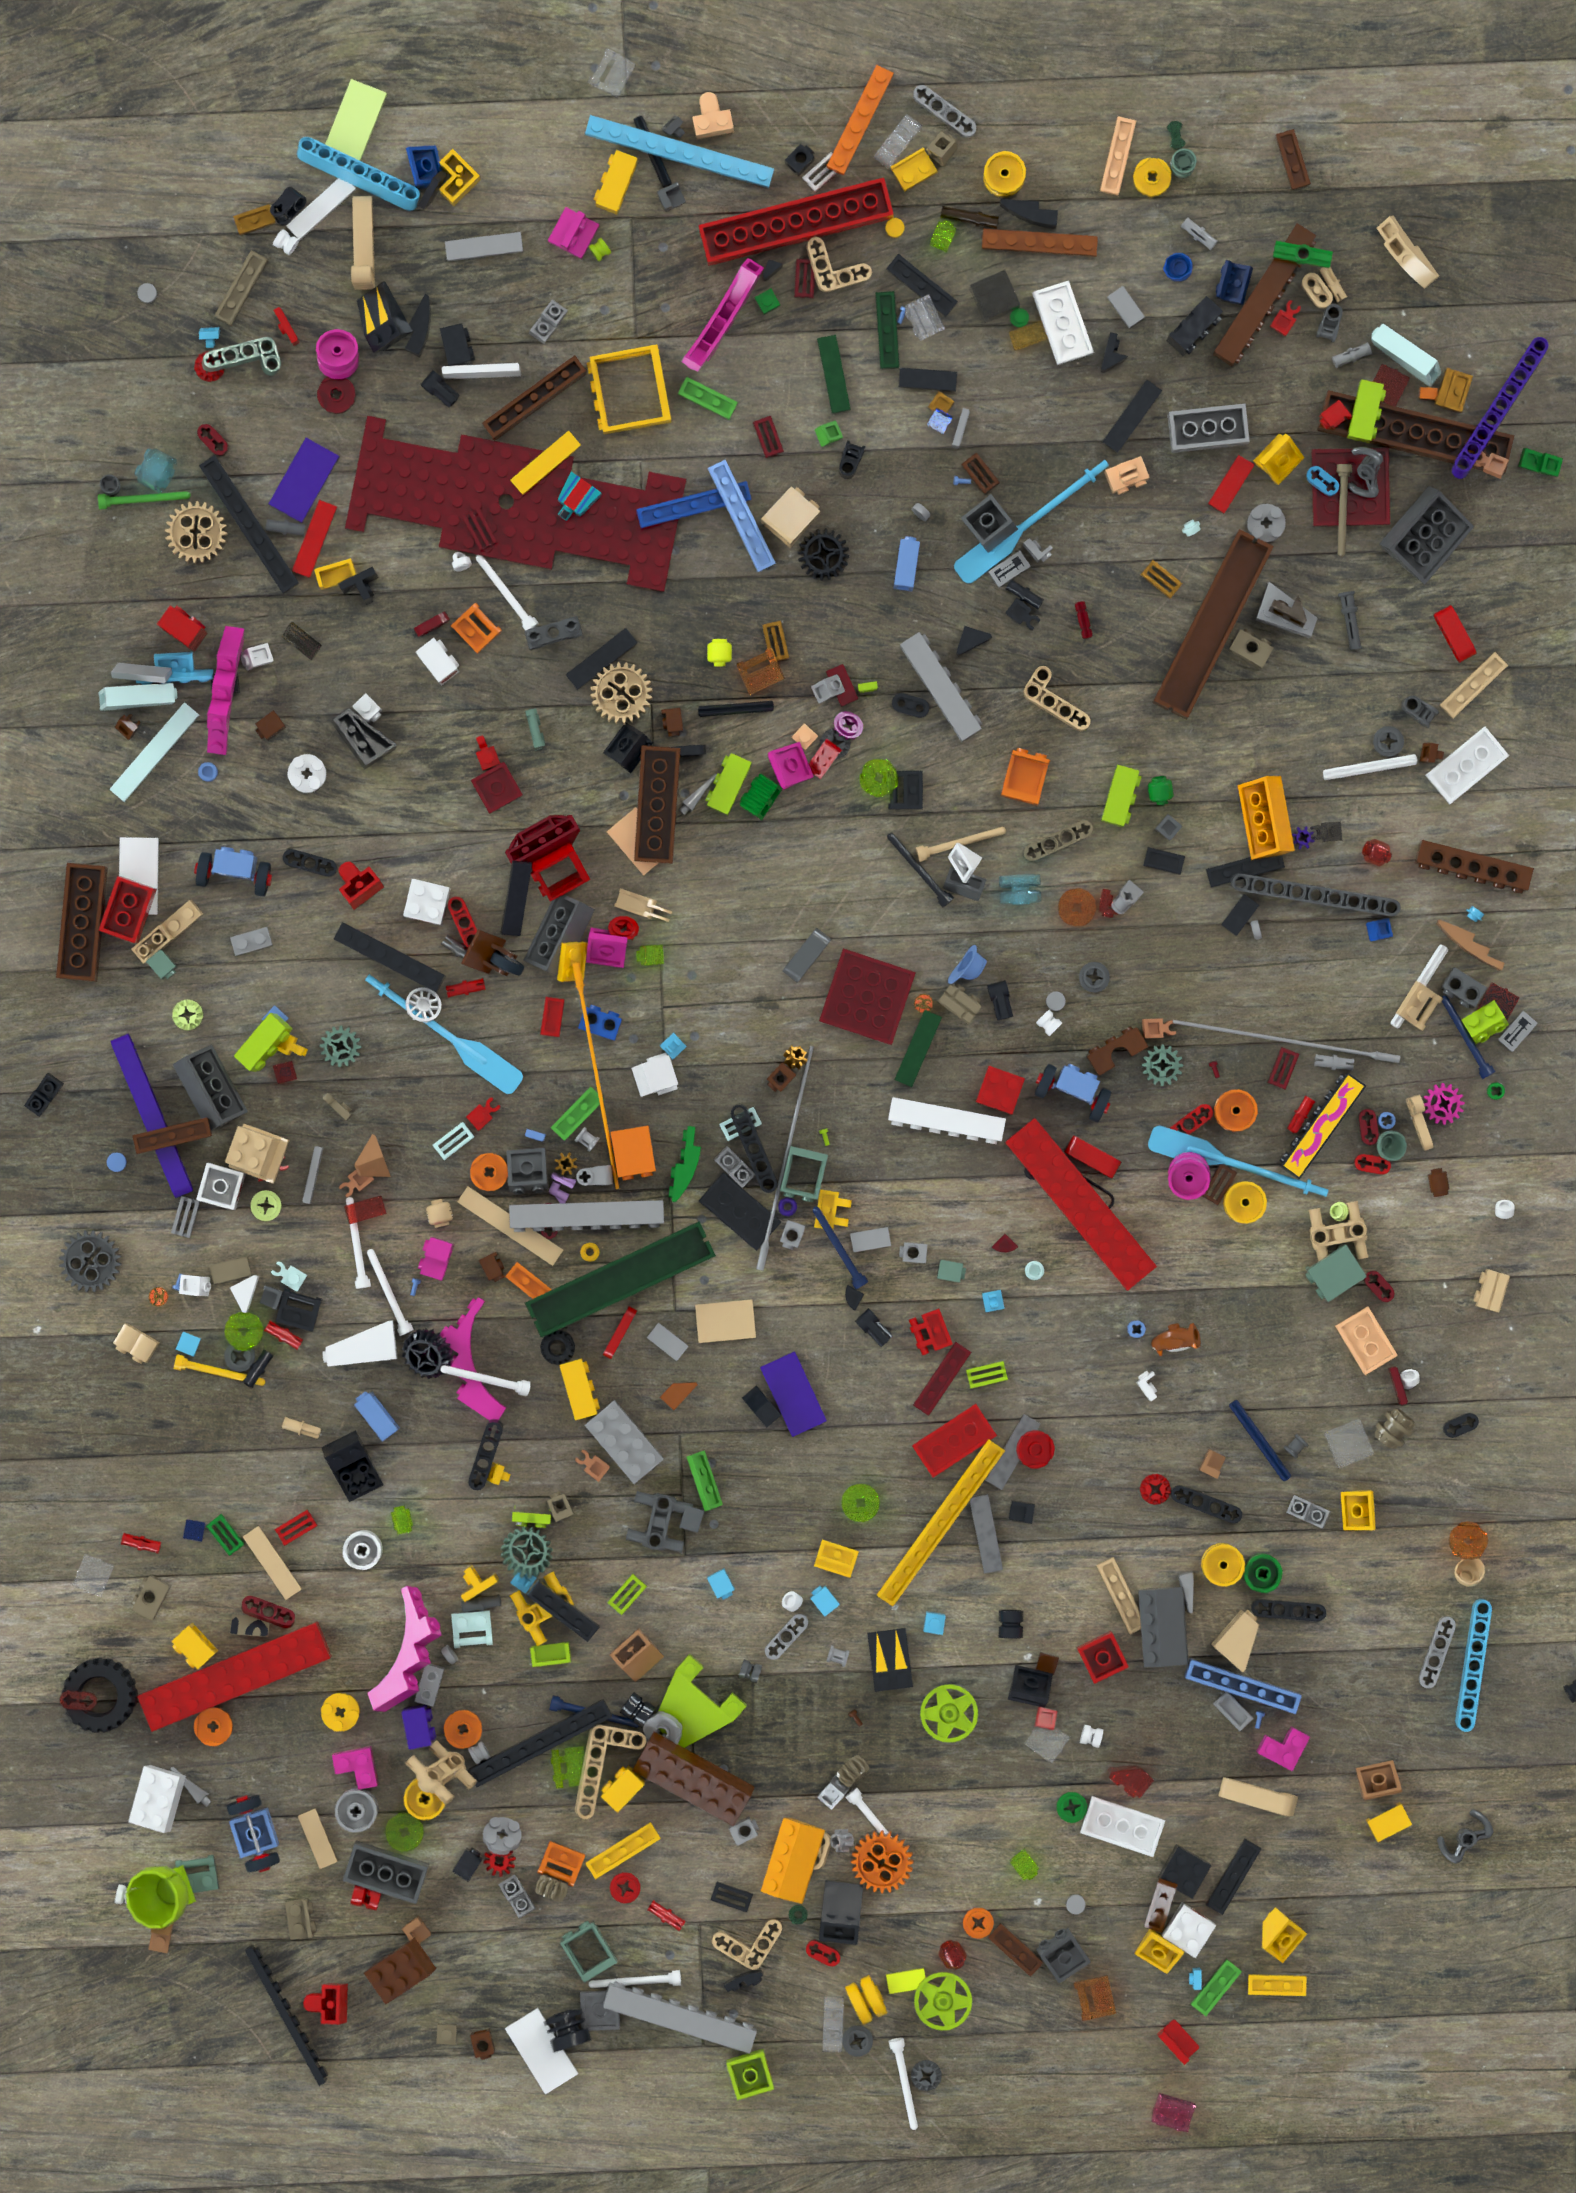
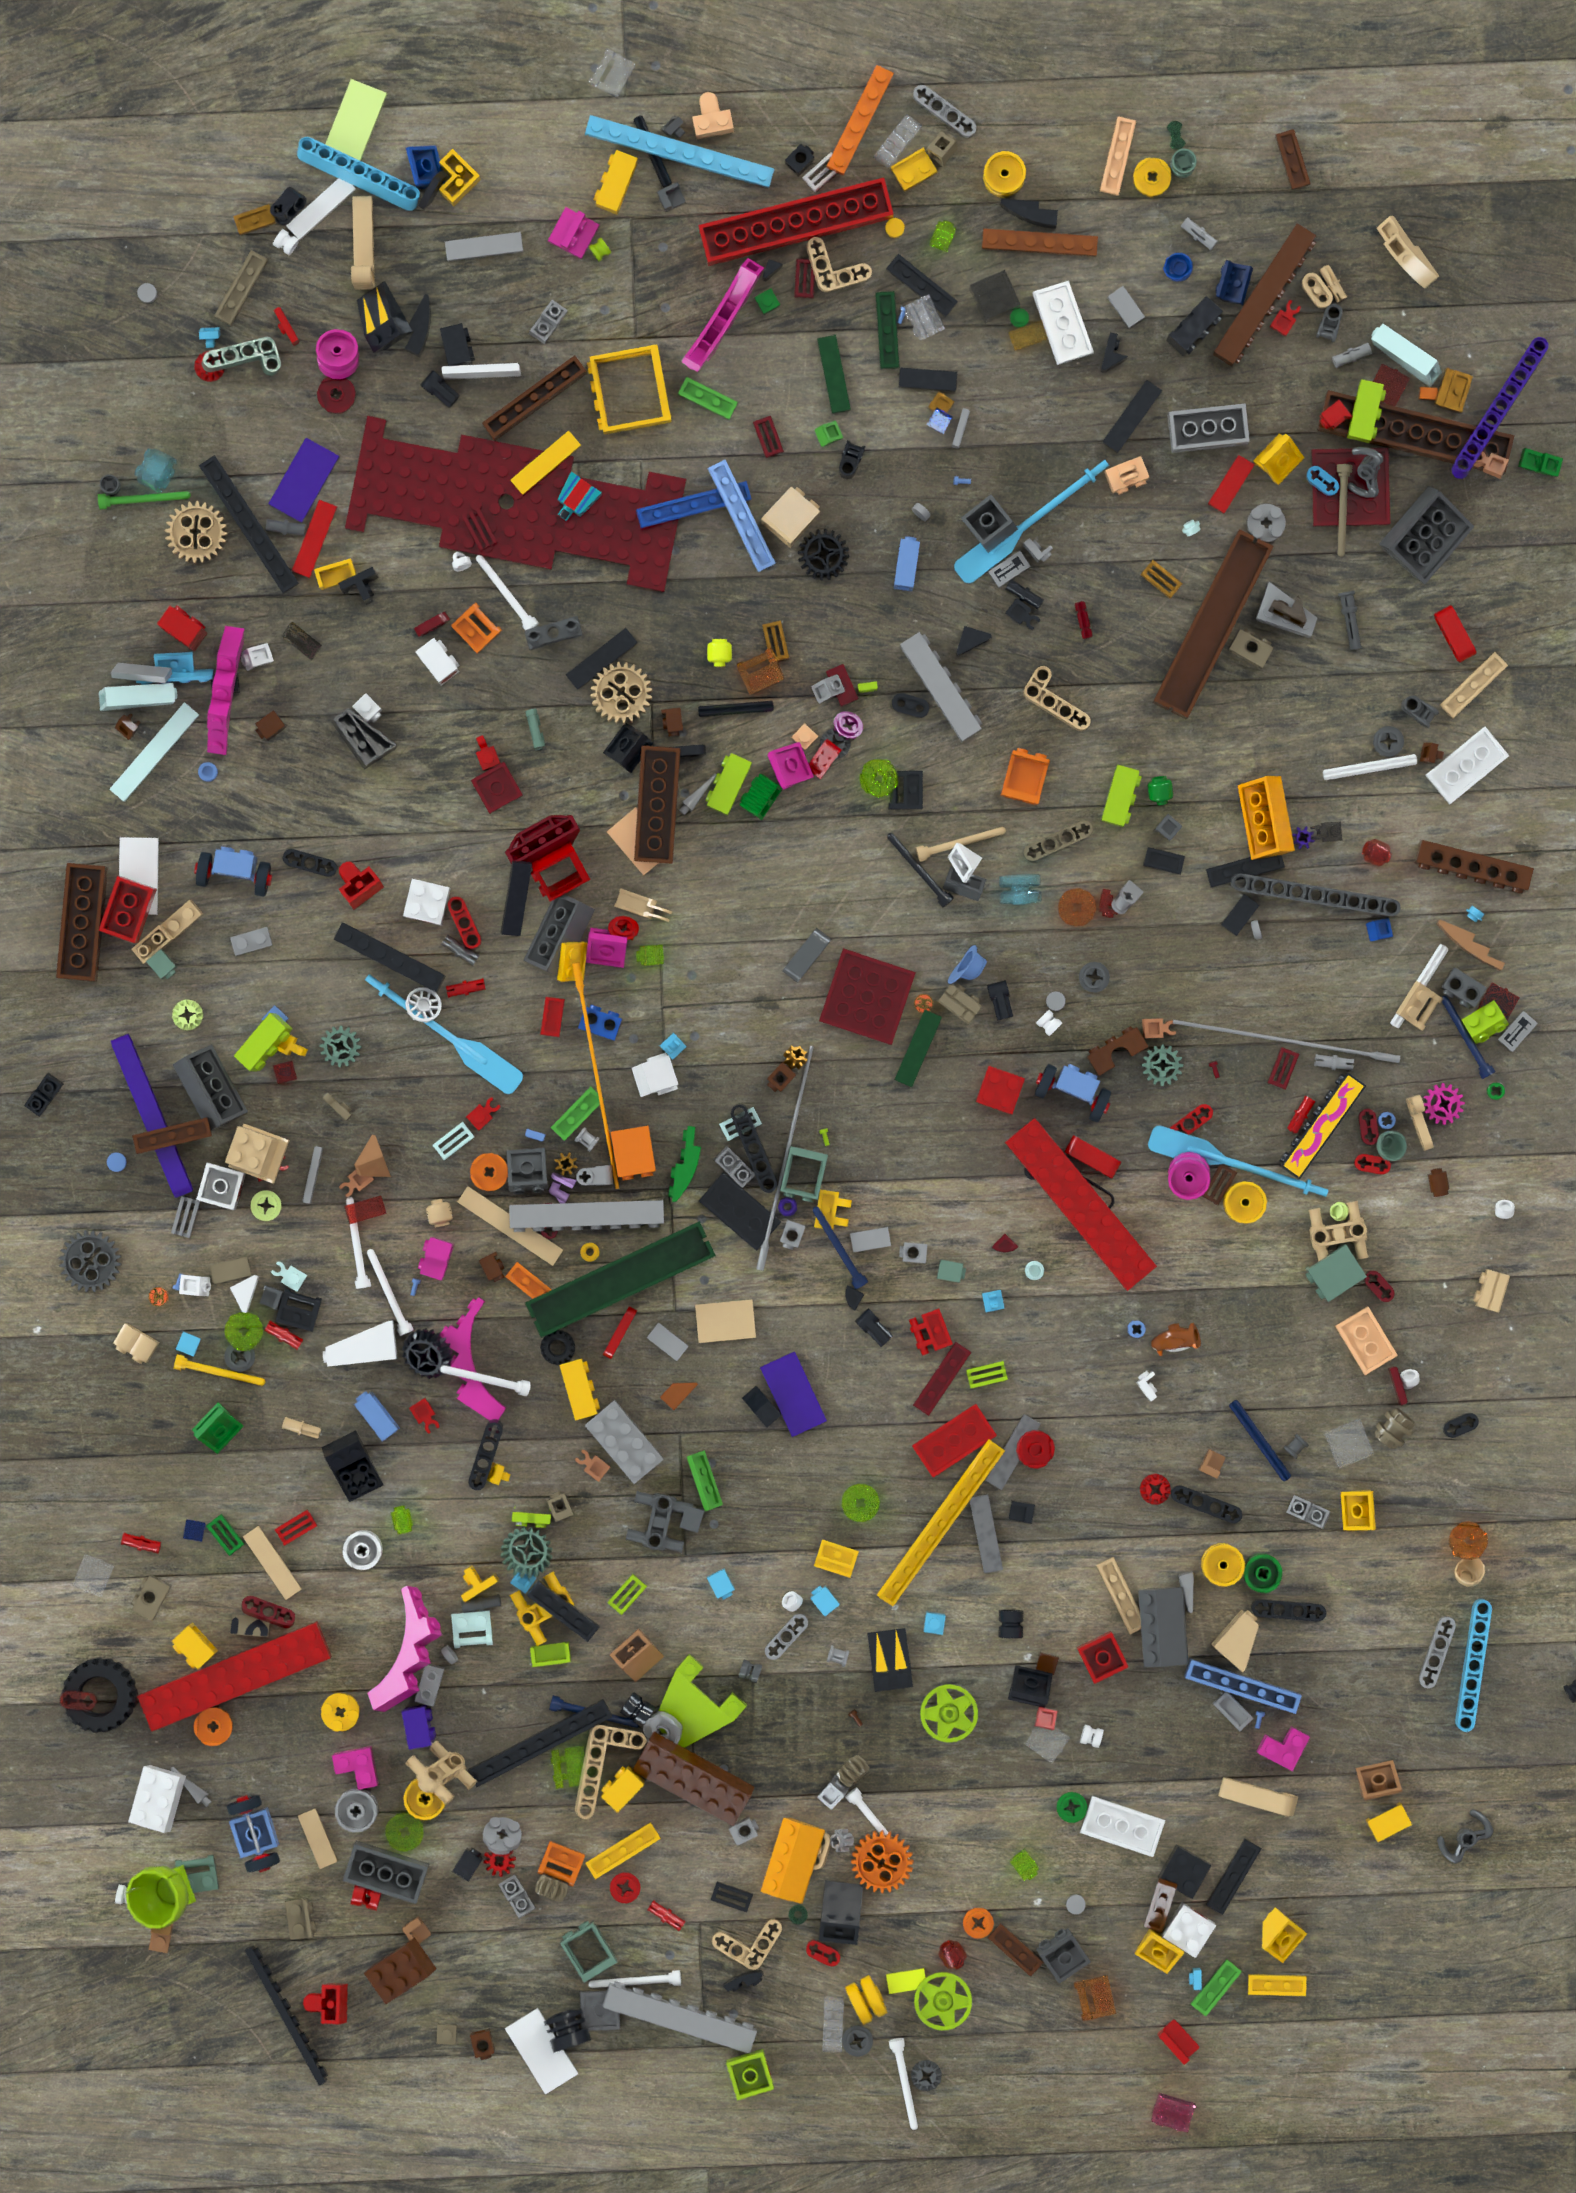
(209, 443): dark red beam -> none
(217, 1428): none -> green bracket
(257, 1369): black pin -> none
(315, 766): white plate -> none
(422, 1412): none -> red plate
(463, 1740): orange plate -> none
(479, 1752): light grey wheel -> none
(484, 955): reddish brown plate -> none
(946, 1119): white brick -> none
(969, 217): dark brown pin -> none
(989, 486): reddish brown tile -> none
(1132, 1778): clear red slope -> none
(1224, 1110): orange wheel -> none
(1315, 257): green piece -> none

